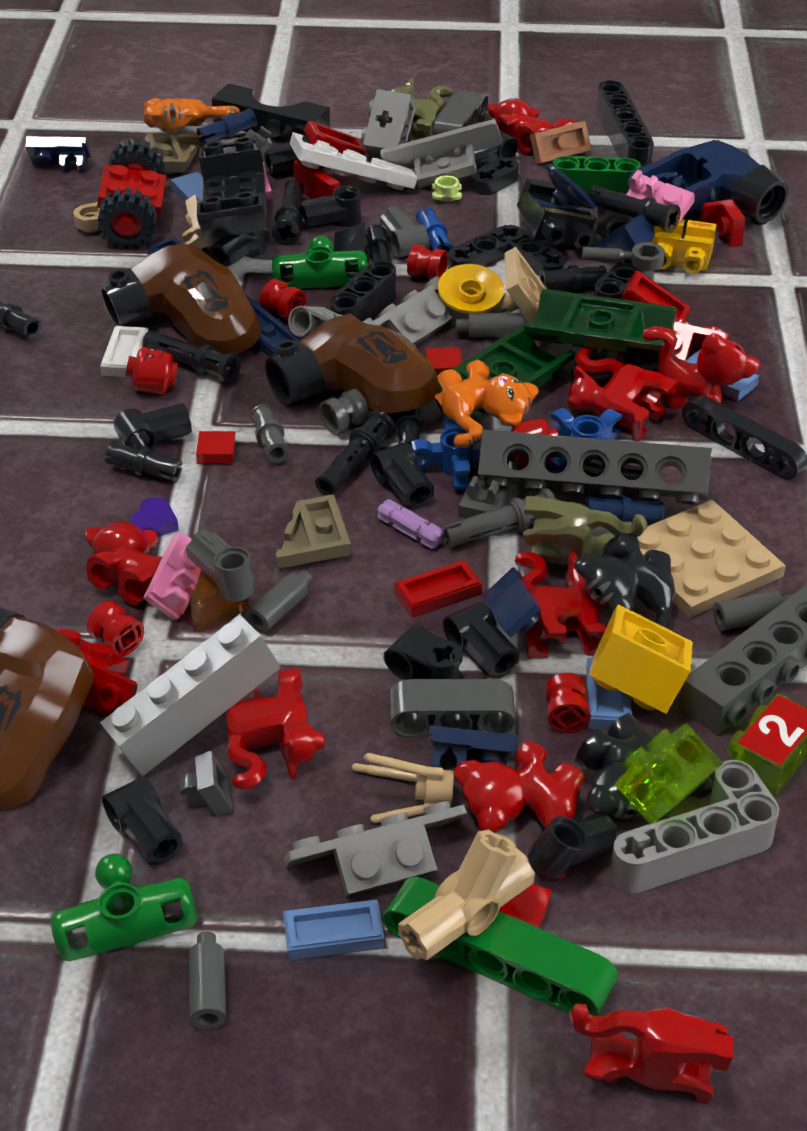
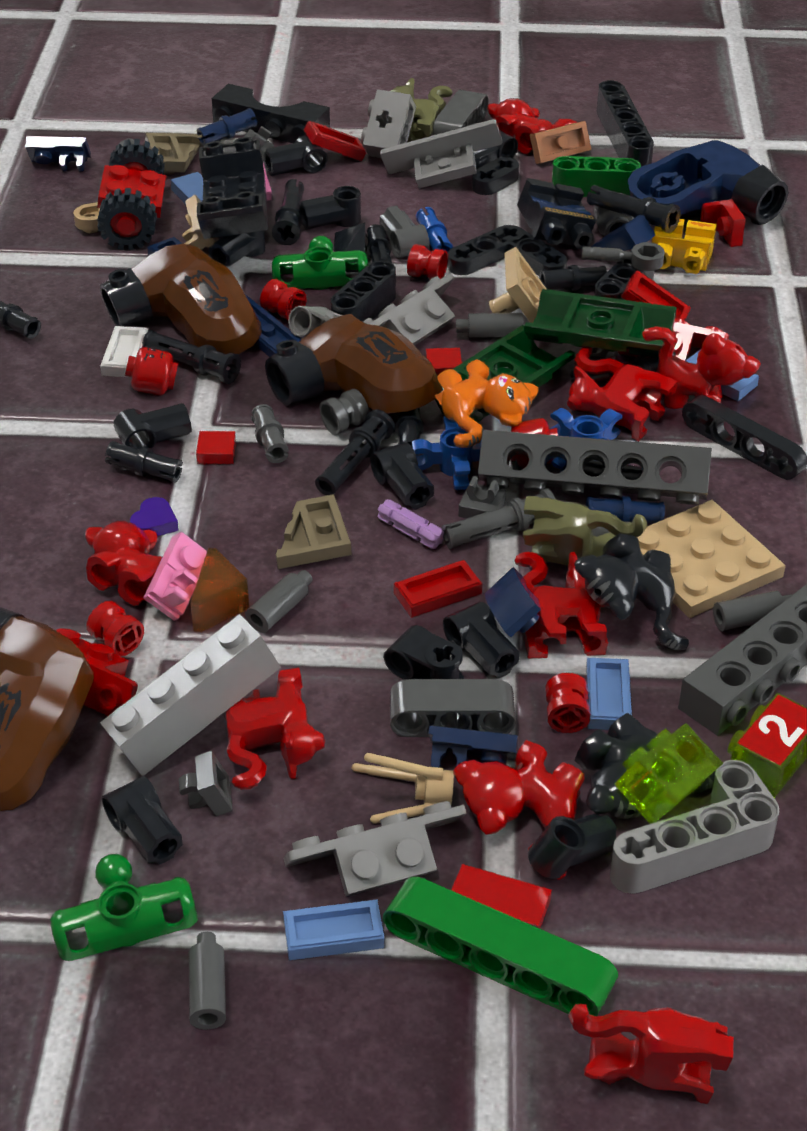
(176, 113): orange animal -> none
(224, 564): dark grey piece -> none
(315, 181): red tile -> none
(352, 162): white wing -> none
(446, 189): yellowish green plate -> none
(469, 897): tan piece -> none
(471, 289): yellow dish -> none
(567, 190): dark blue dish -> none
(642, 660): yellow slope -> none
(664, 193): bright pink plate -> none

